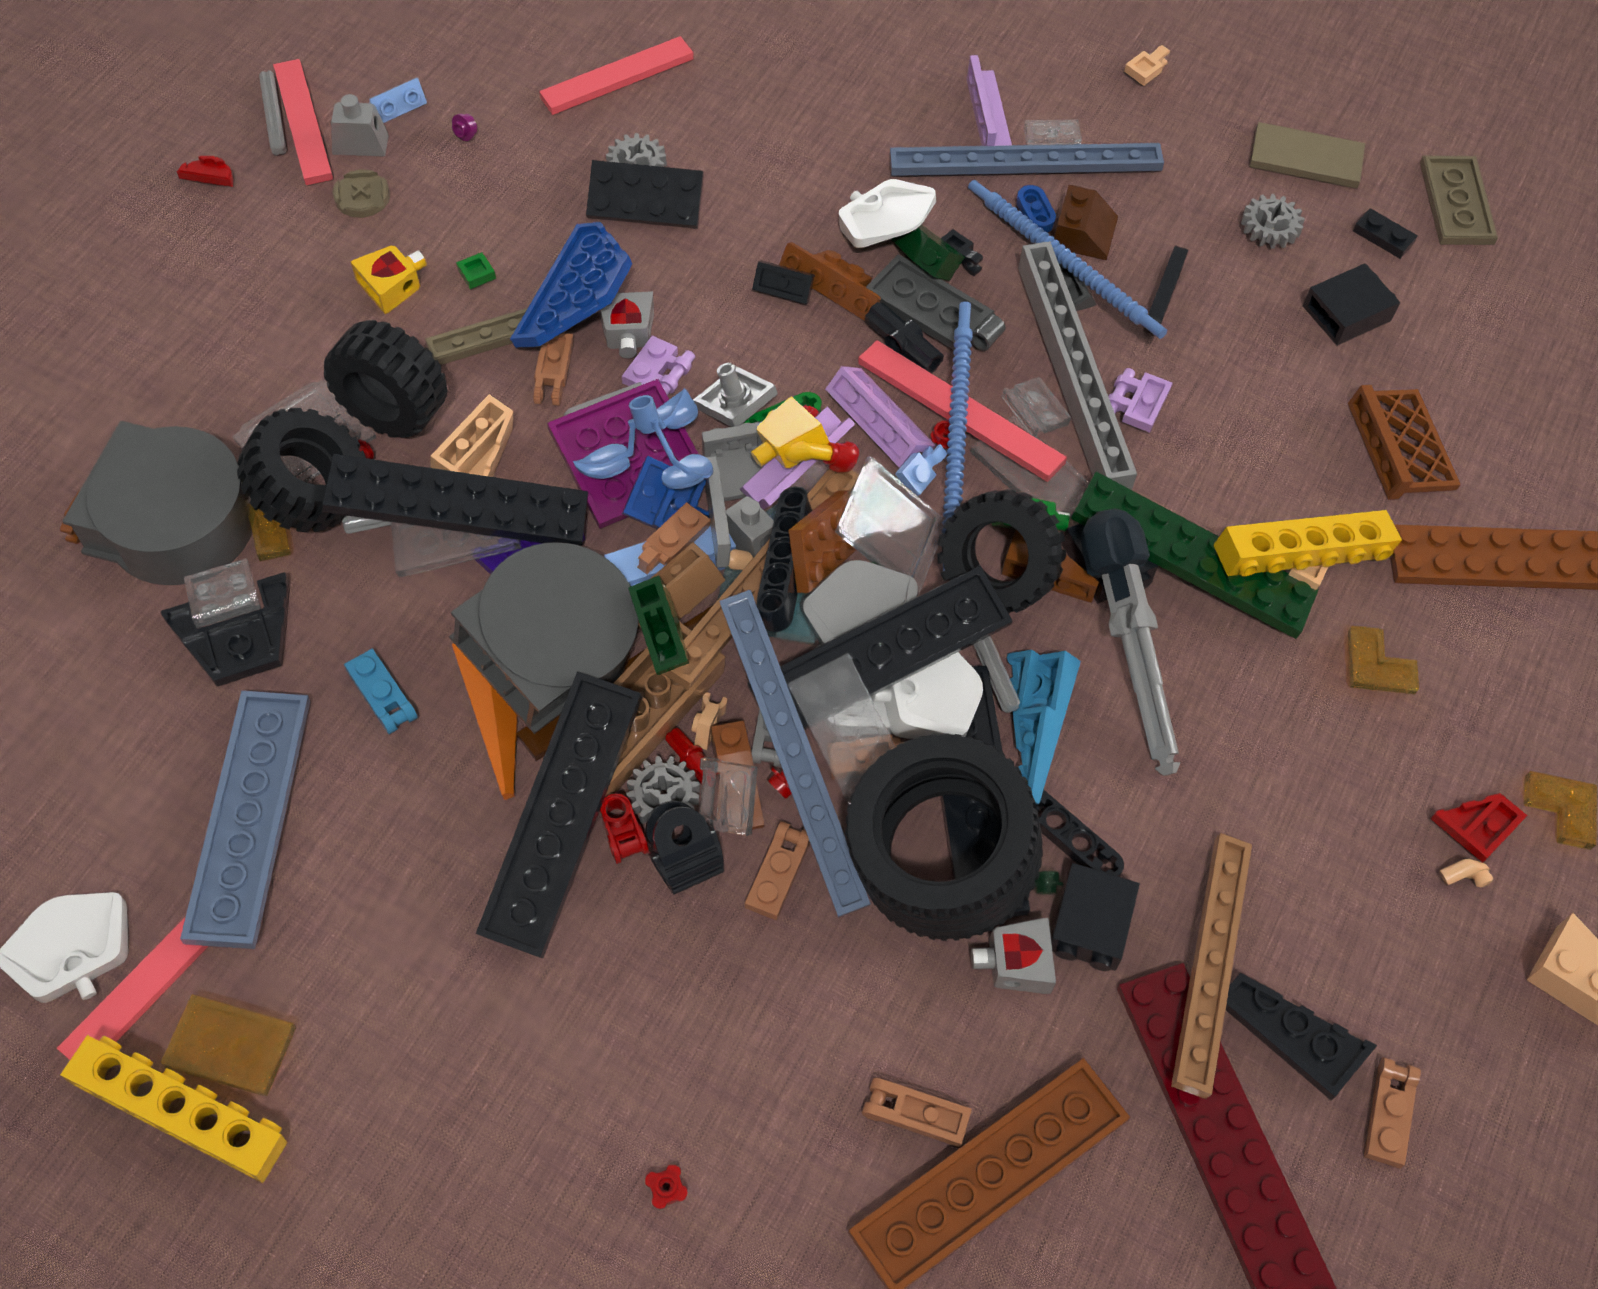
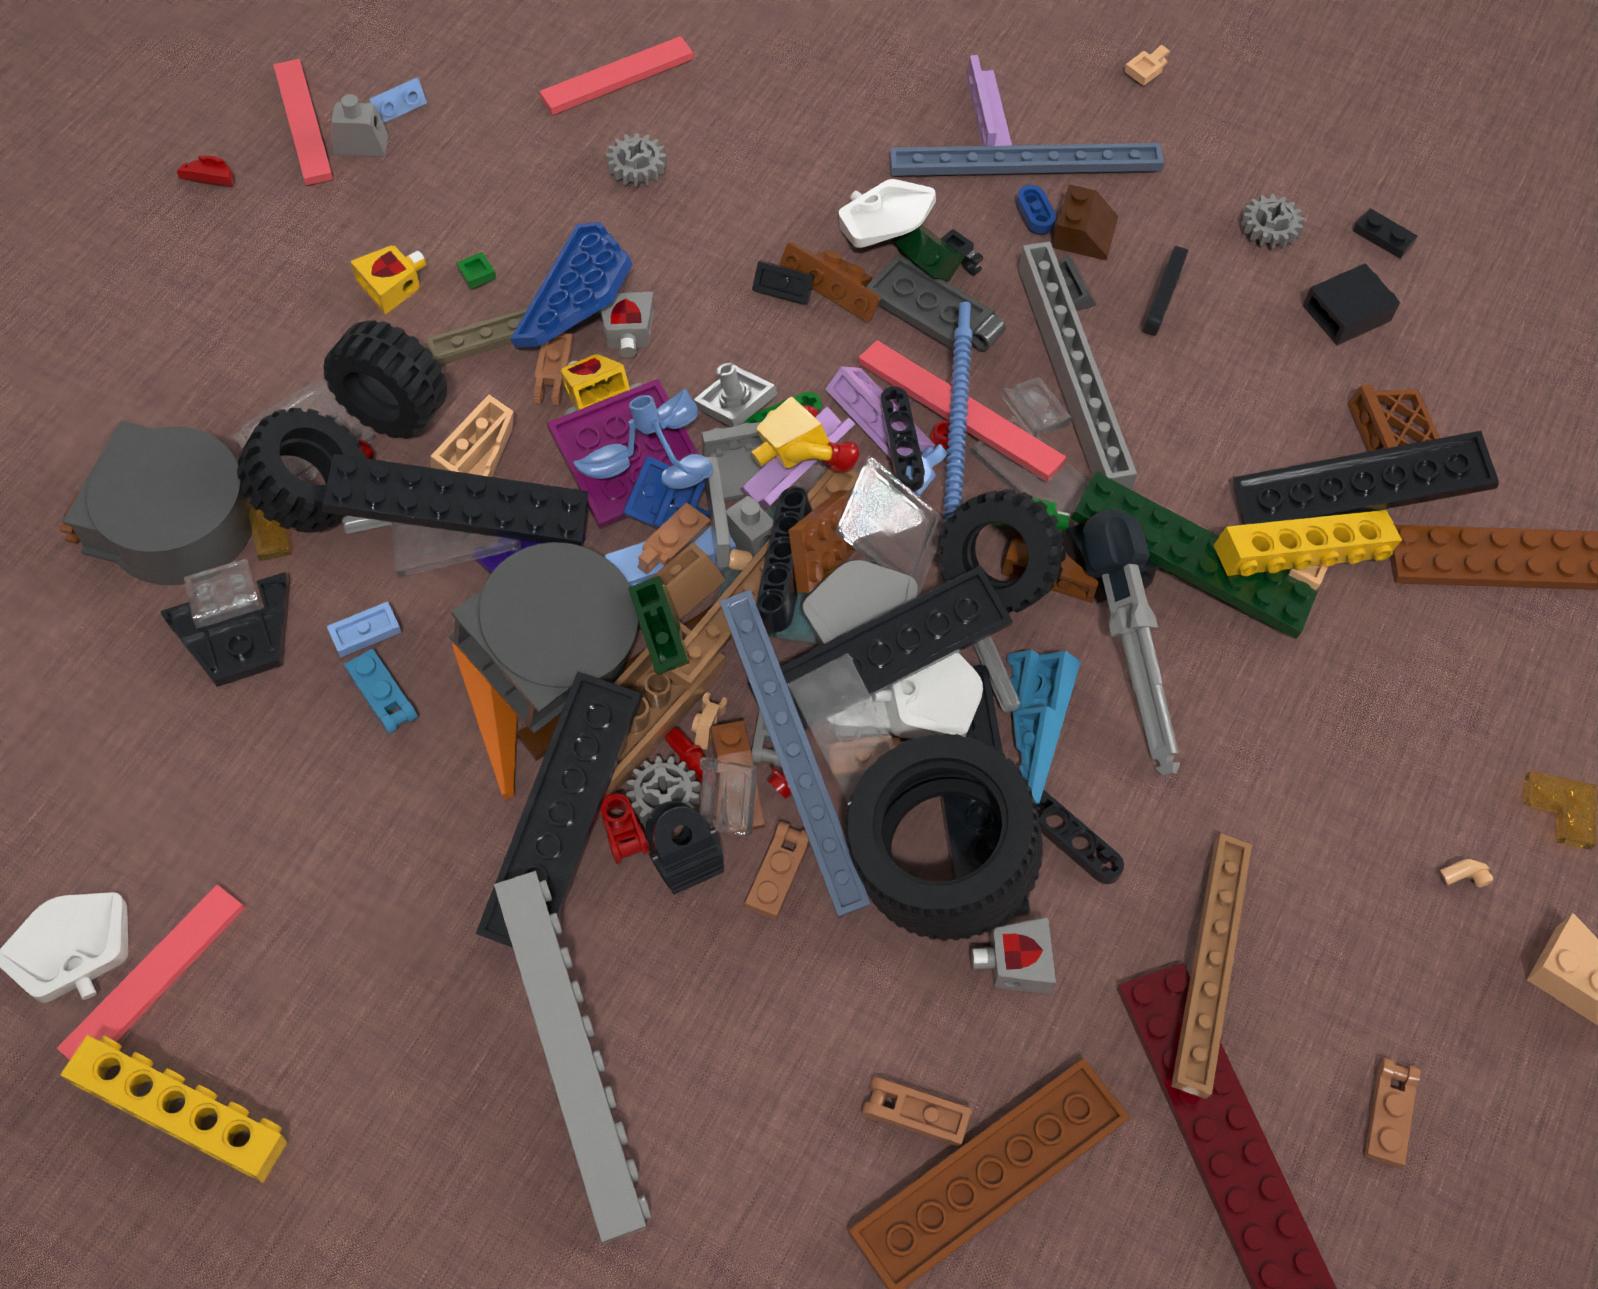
(228, 1045): clear yellow plate -> none
(246, 821): sand blue plate -> none
(272, 113): light grey axle -> none
(361, 193): dark tan tile -> none
(364, 629): none -> light blue plate
(464, 126): magenta plate -> none
(570, 1058): none -> light grey brick
(593, 380): none -> yellow torso
(645, 194): black plate -> none
(653, 362): lavender plate -> none
(663, 1197): red plate -> none
(902, 438): none -> black beam
(903, 337): black piece -> none
(1047, 883): clear green plate -> none
(1052, 132): clear plate -> none
(1075, 265): medium blue hose -> none
(1094, 917): black brick -> none
(1147, 399): lavender plate -> none
(1307, 155): dark tan tile -> none
(1311, 1046): black wing -> none
(1368, 480): none -> black plate
(1372, 669): clear yellow plate -> none
(1458, 200): dark tan tile -> none
(1481, 824): red wing -> none

